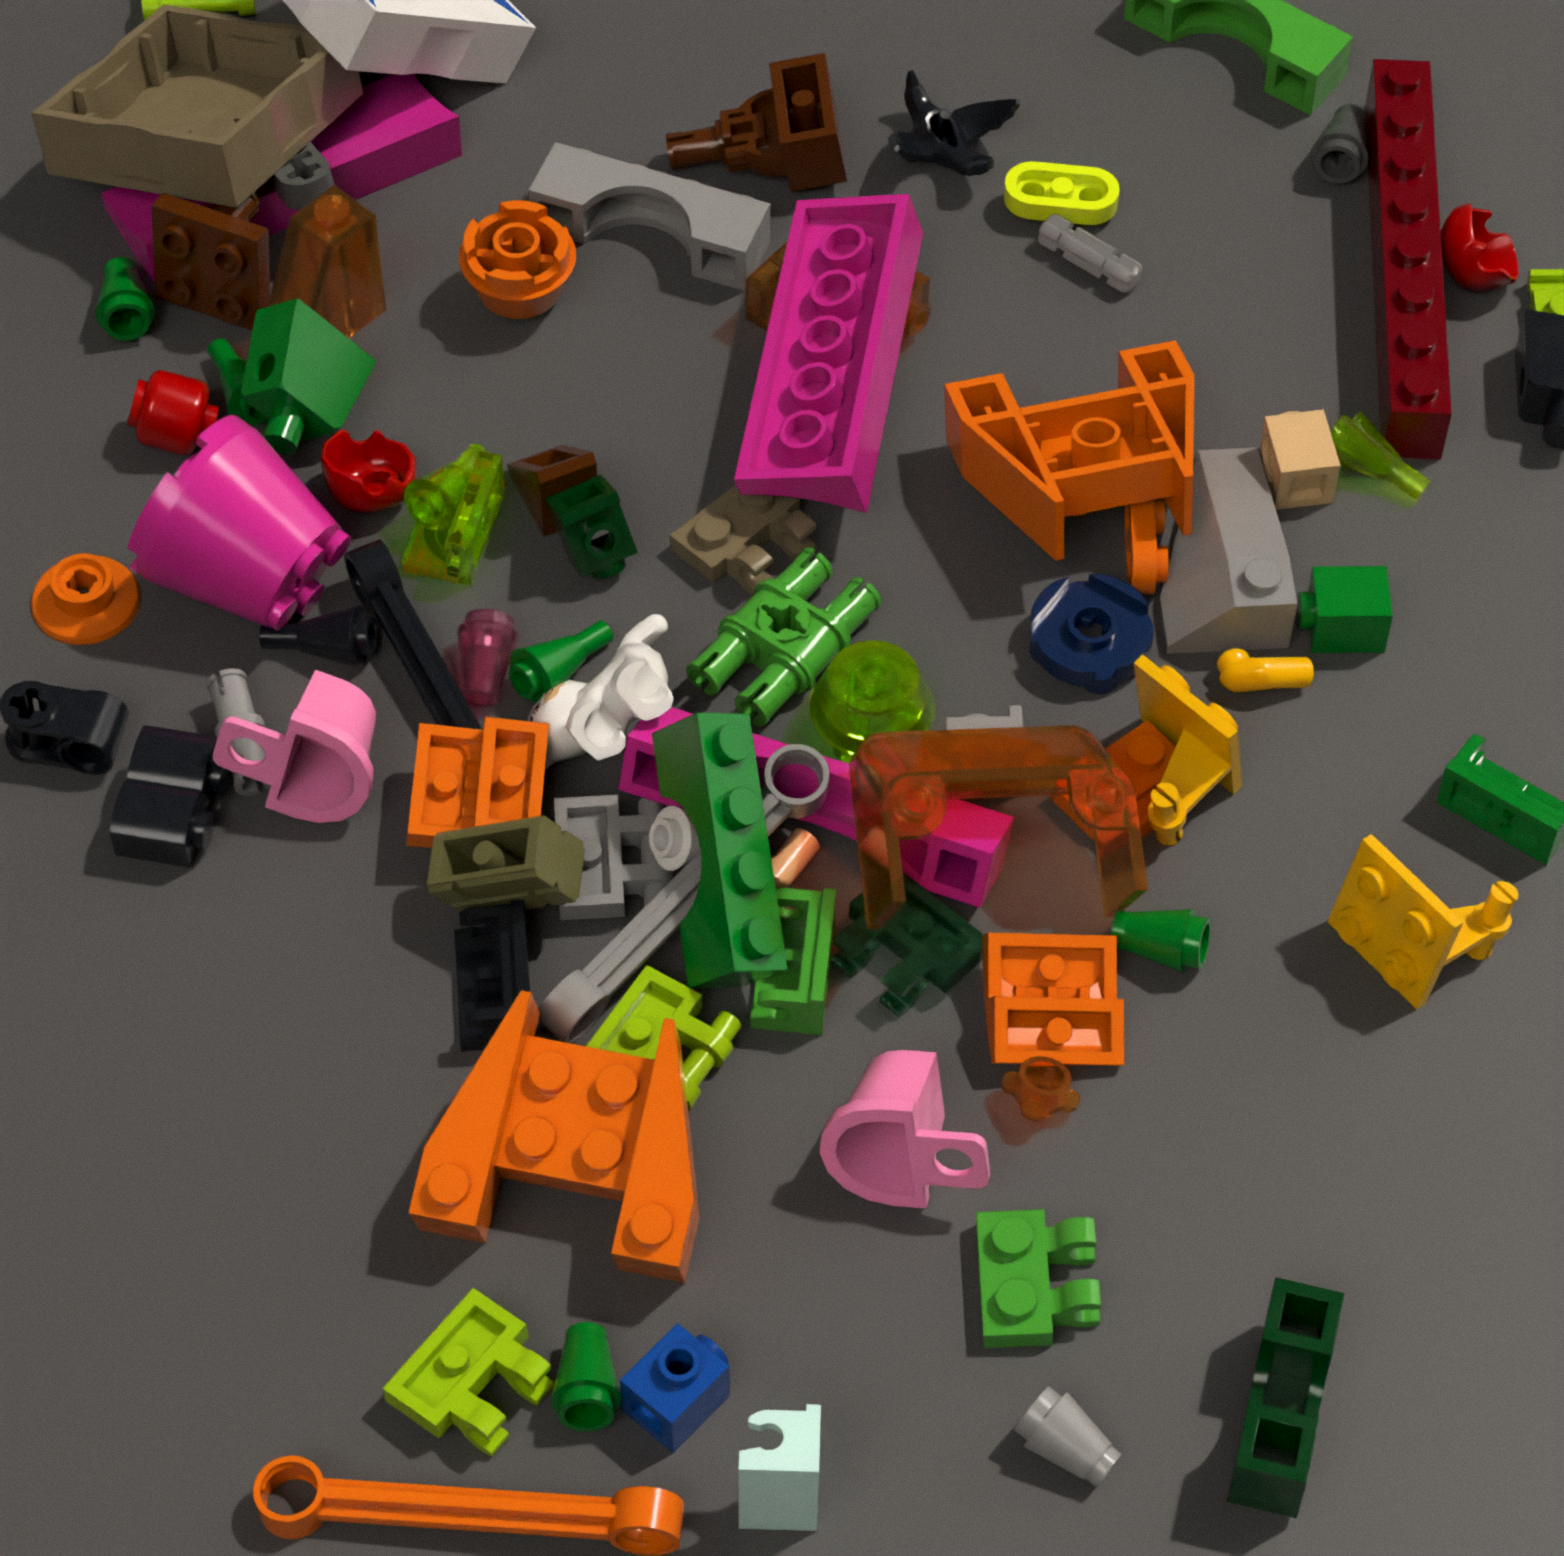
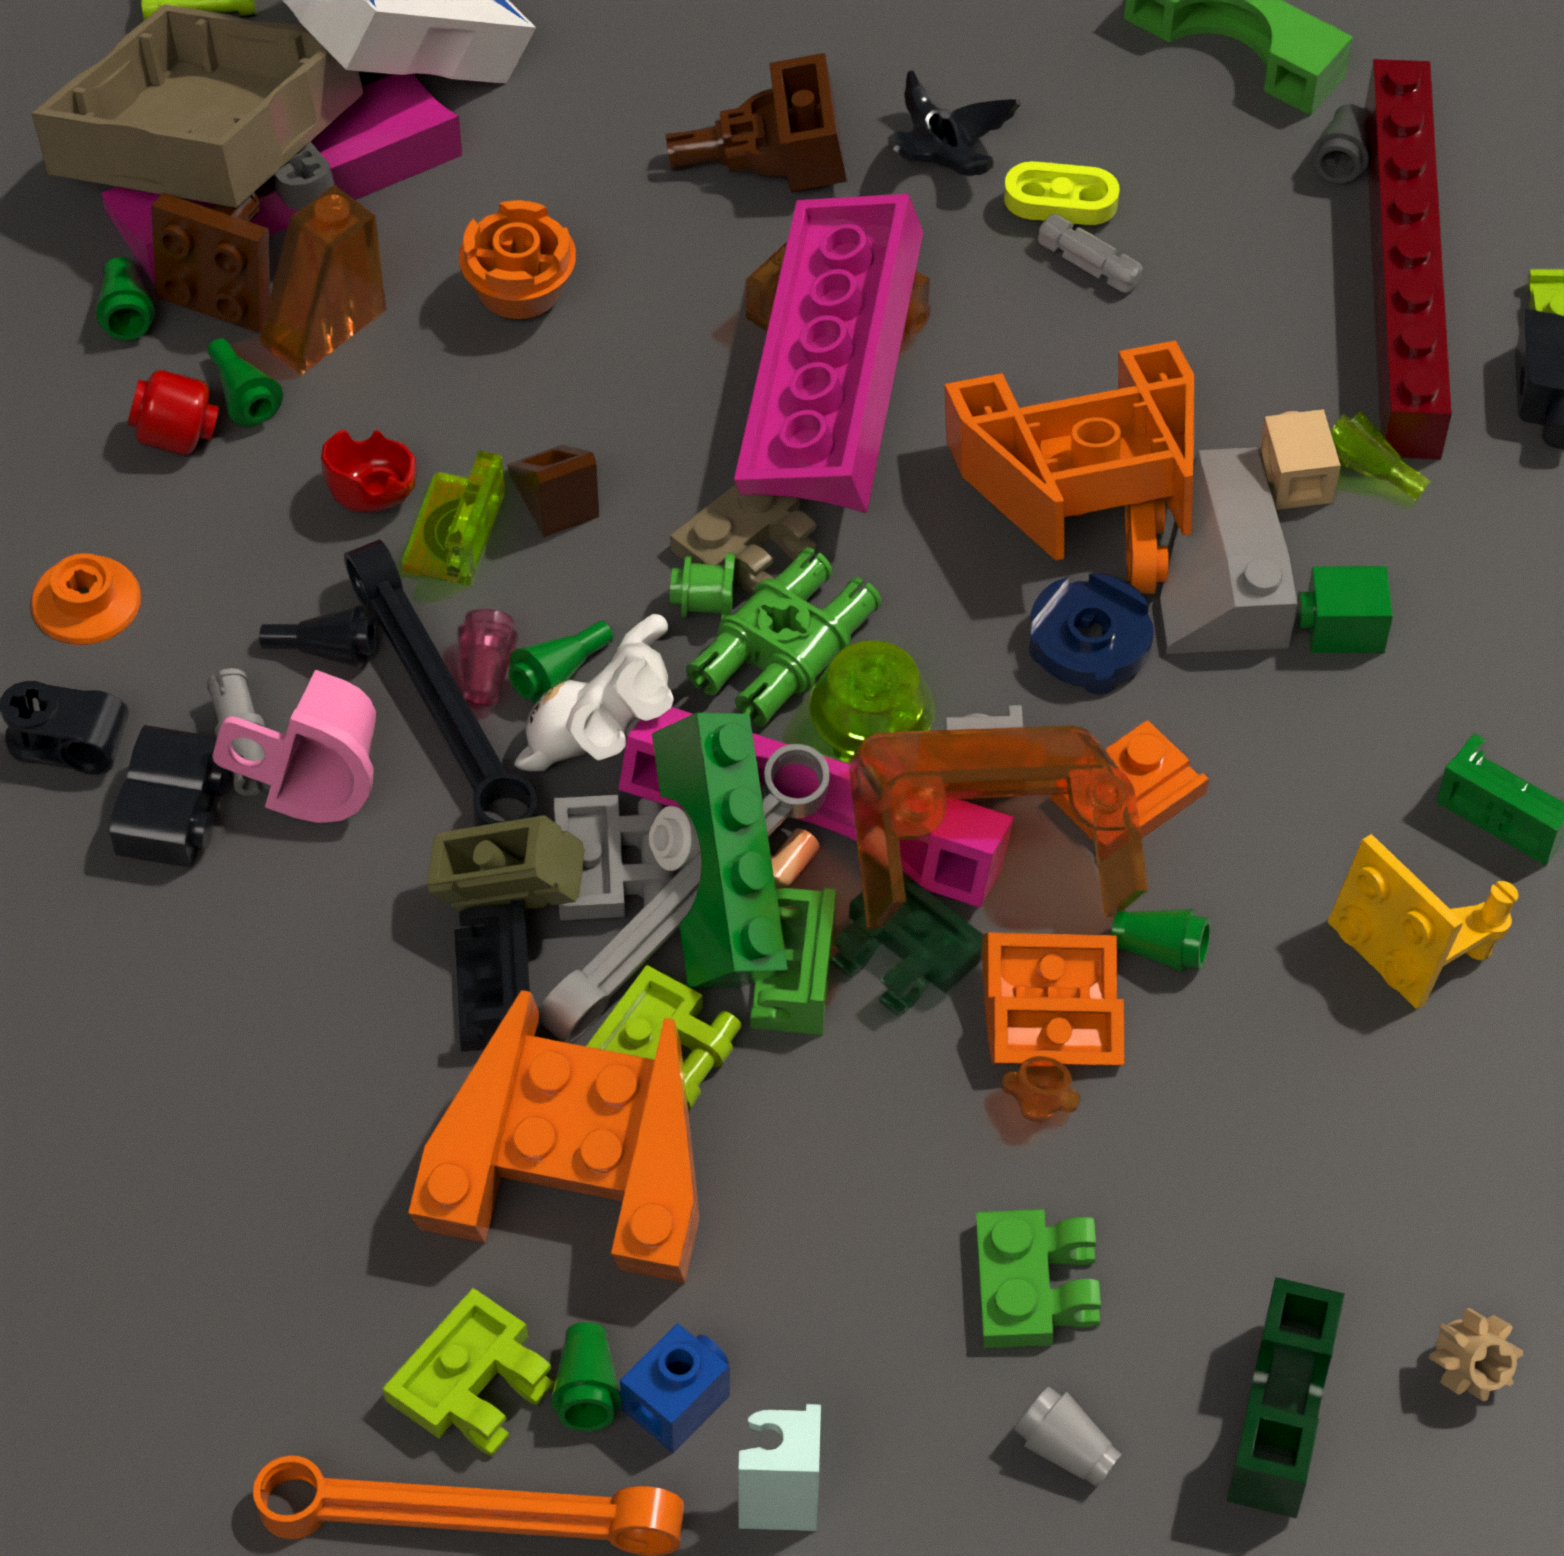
(237, 530): dark pink cone -> none
(301, 374): green torso -> none
(436, 496): clear neon green cone -> none
(475, 776): orange slope -> none
(582, 513): dark green brick -> none
(595, 193): light grey arch -> none
(703, 587): none -> bright green brick
(891, 1131): bright pink container -> none
(1203, 752): yellow plate -> none
(1248, 674): yellow arm -> none
(1475, 255): red hair -> none
(1476, 1354): none -> tan gear

